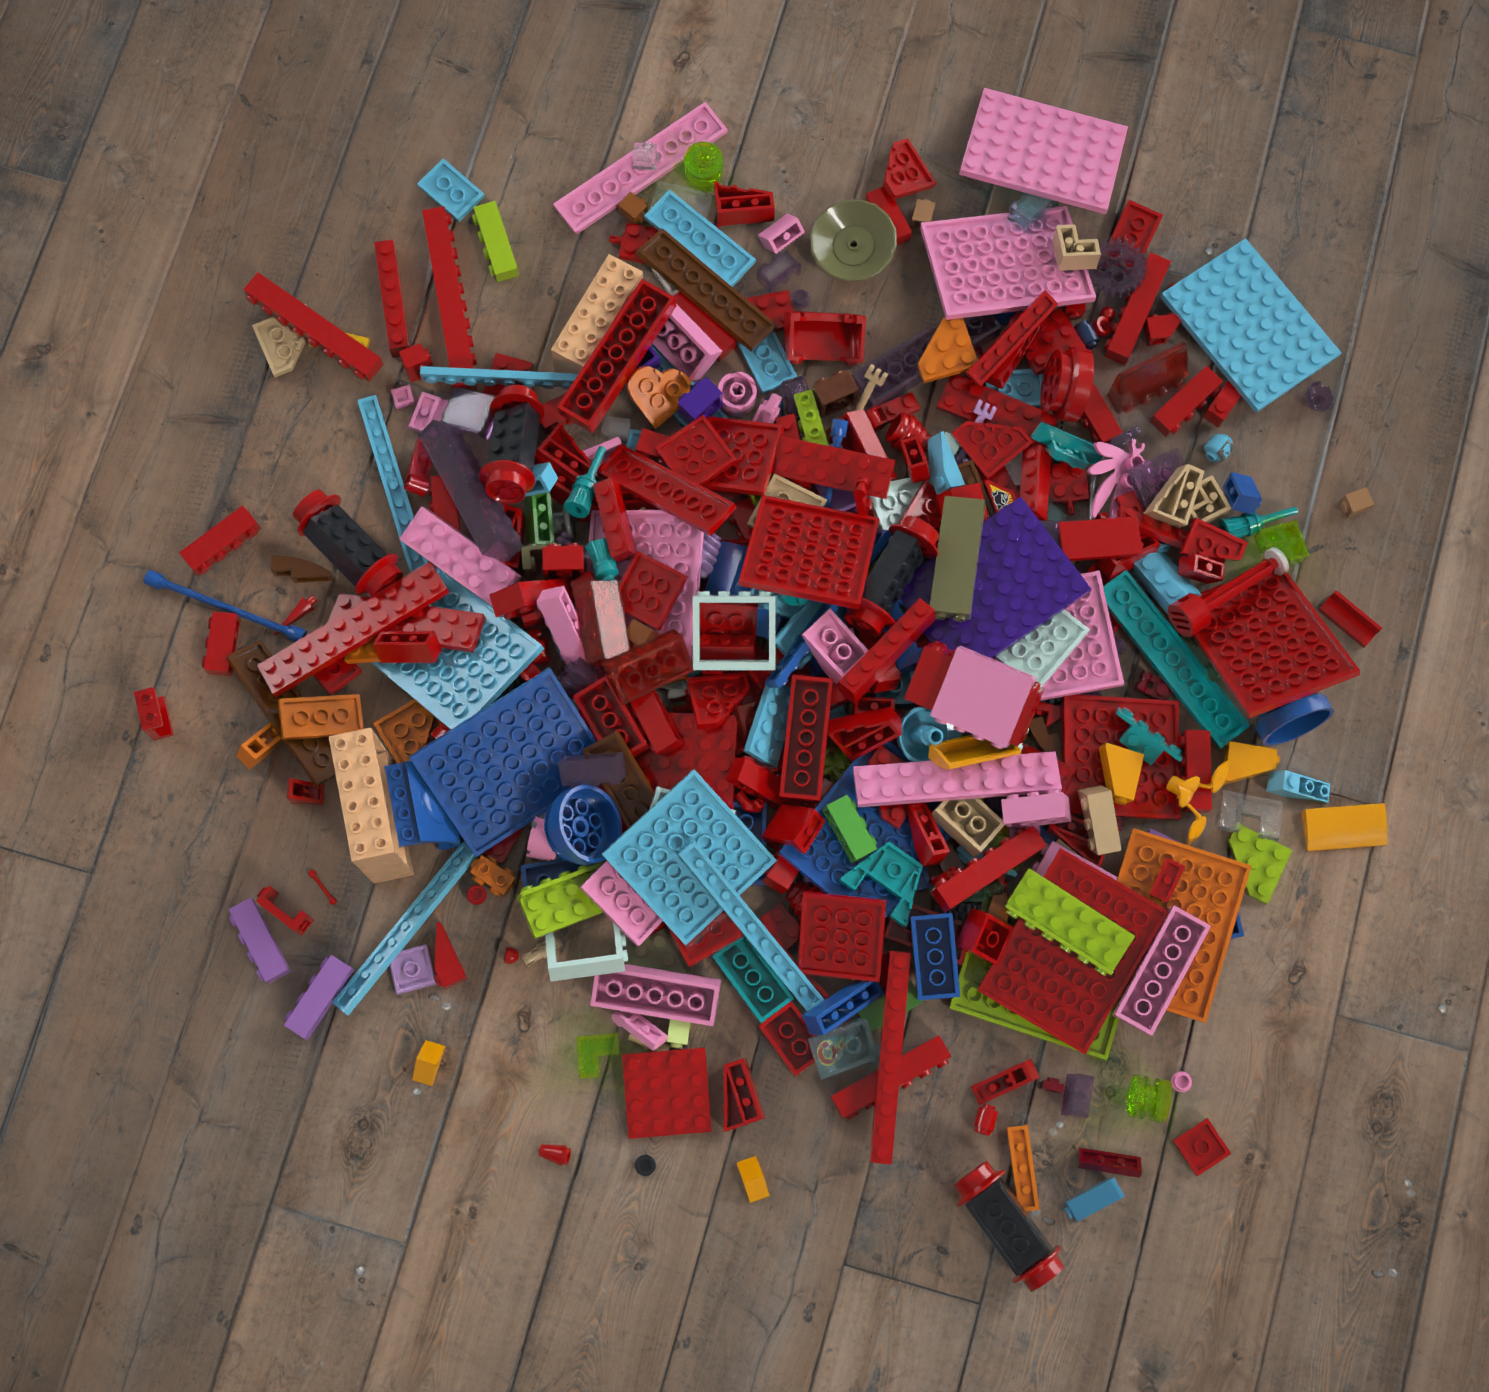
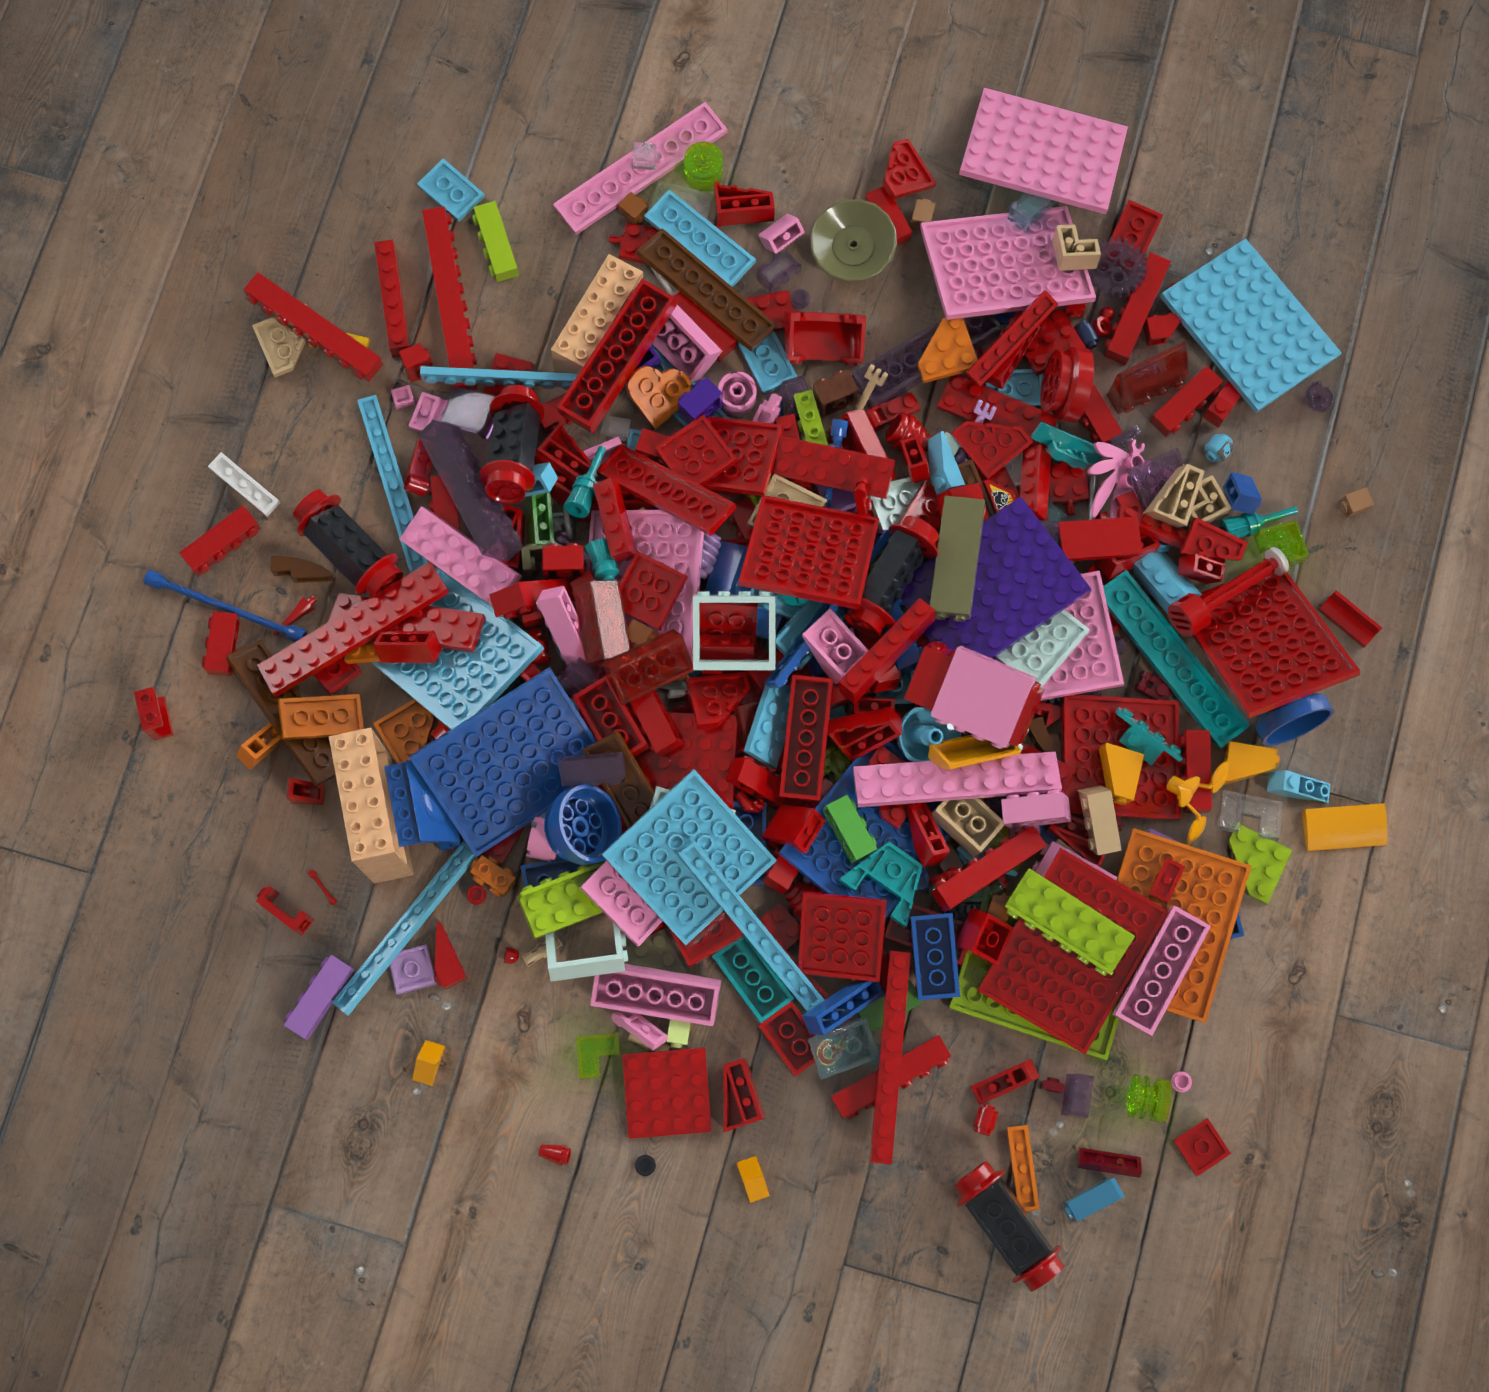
(244, 484): none -> white plate
(259, 940): medium lavender brick -> none
(1212, 674): clear green plate -> none

